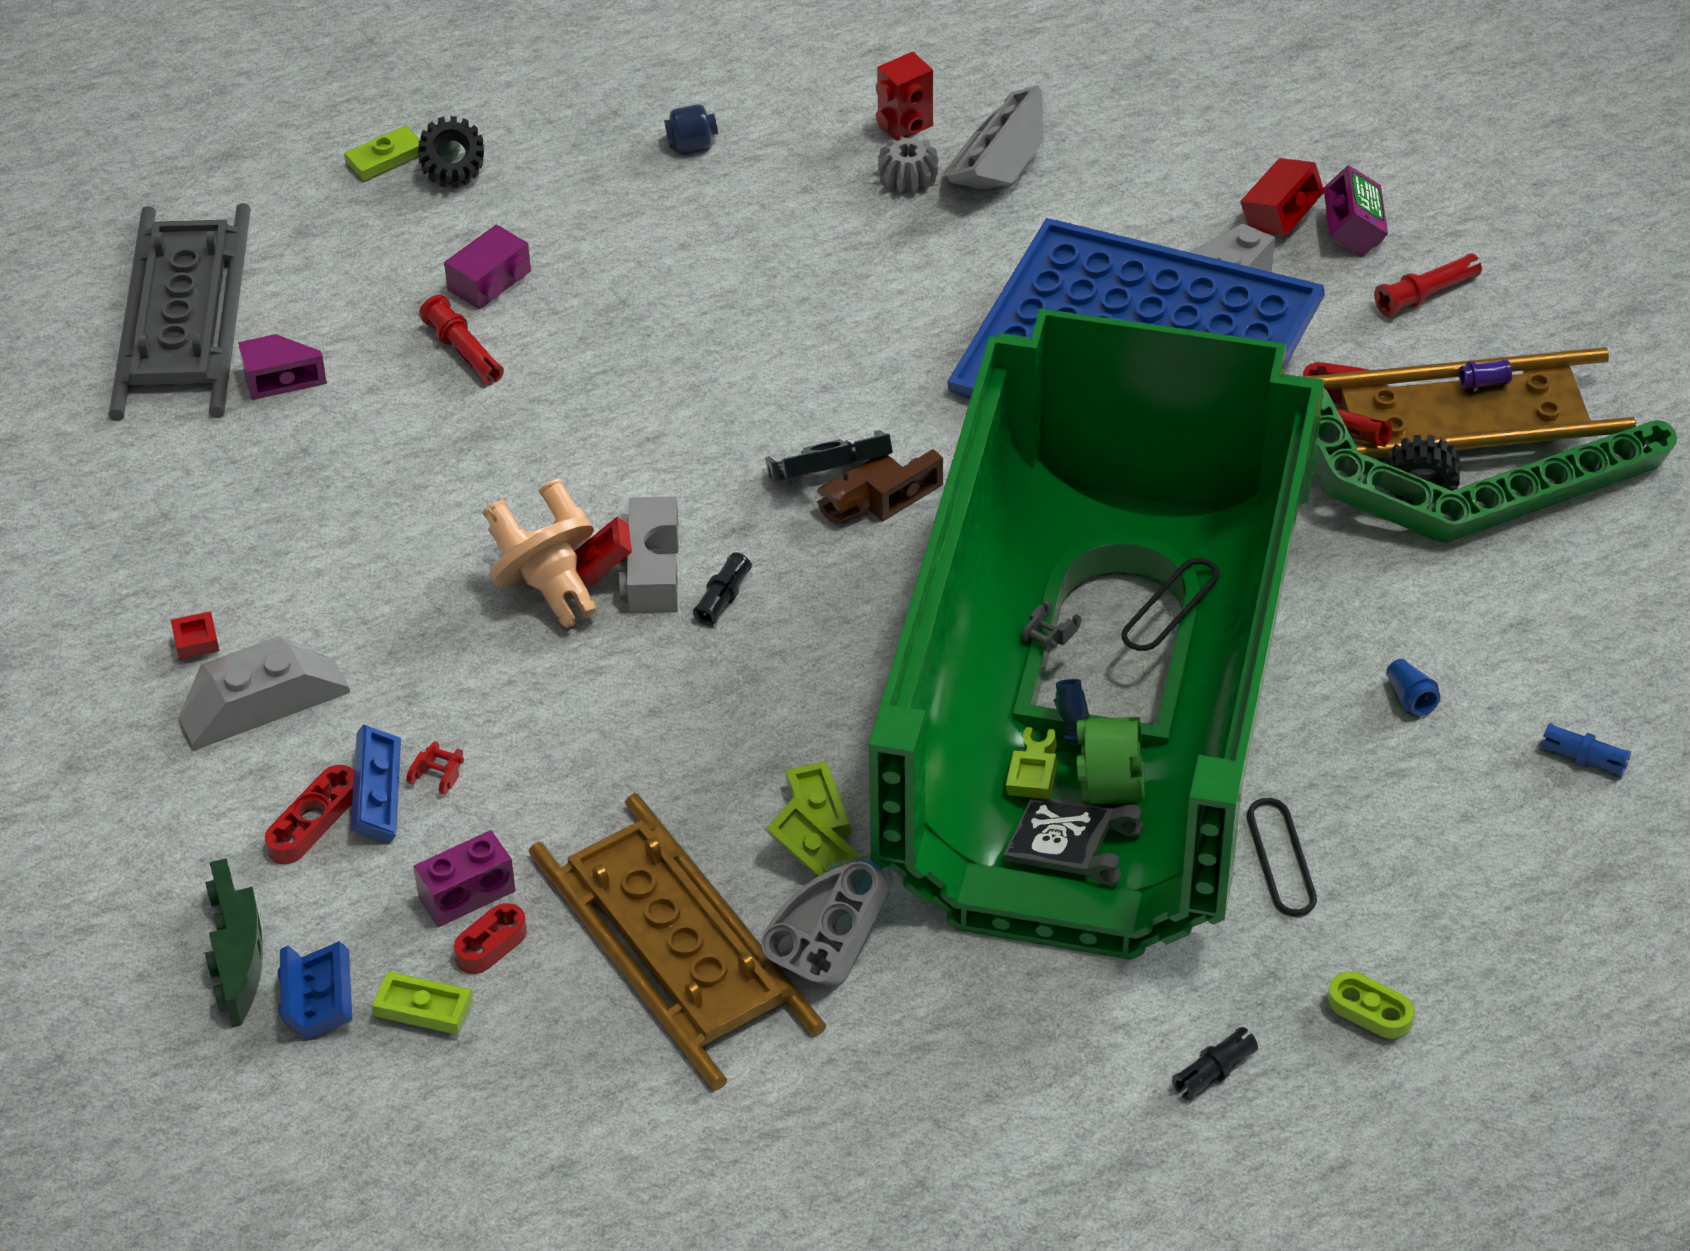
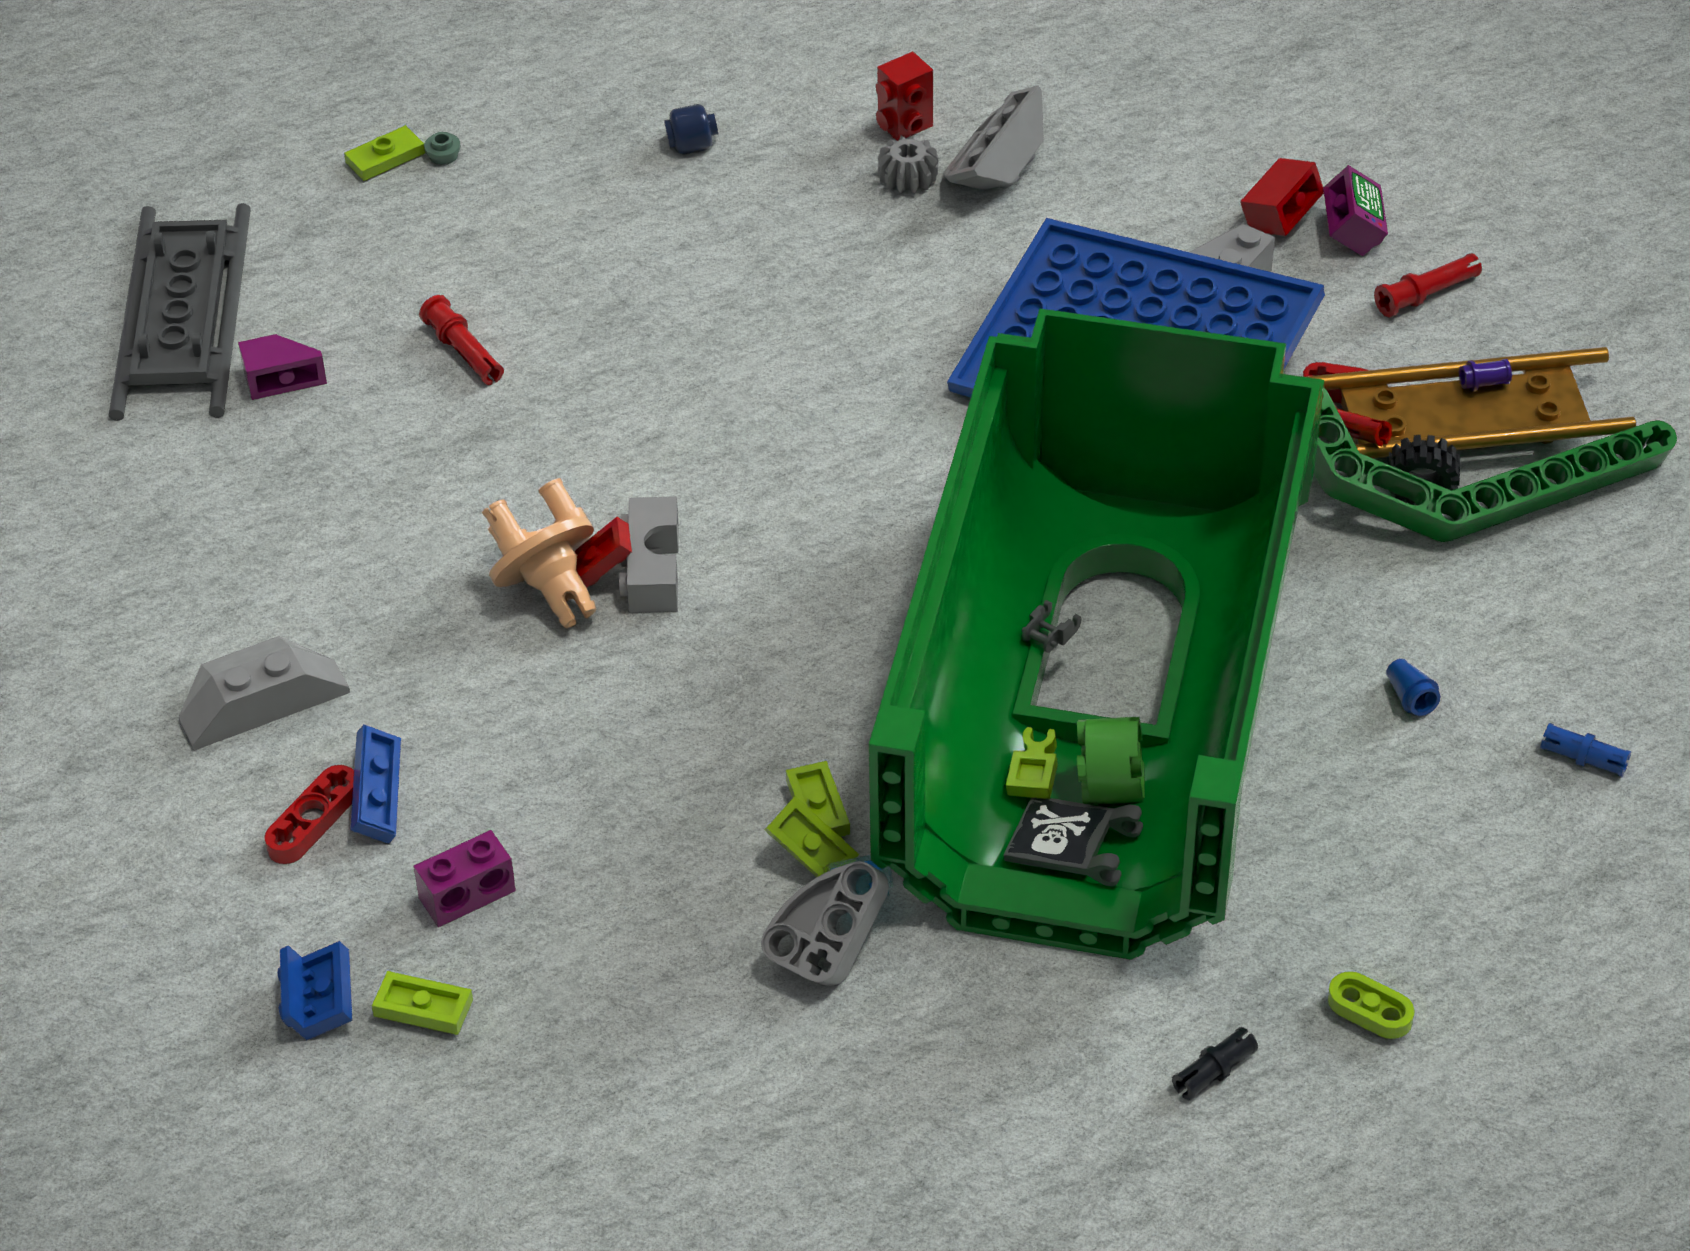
(194, 635): red plate -> none
(235, 944): dark green slope -> none
(425, 760): red piece -> none
(451, 131): black tyre -> none
(487, 266): magenta brick -> none
(493, 940): red beam -> none
(679, 933): pearl gold piece -> none
(714, 599): black pin -> none
(829, 456): black piece -> none
(880, 487): reddish brown plate -> none
(1071, 707): dark blue arm -> none
(1158, 594): black piece -> none
(1313, 896): black piece -> none

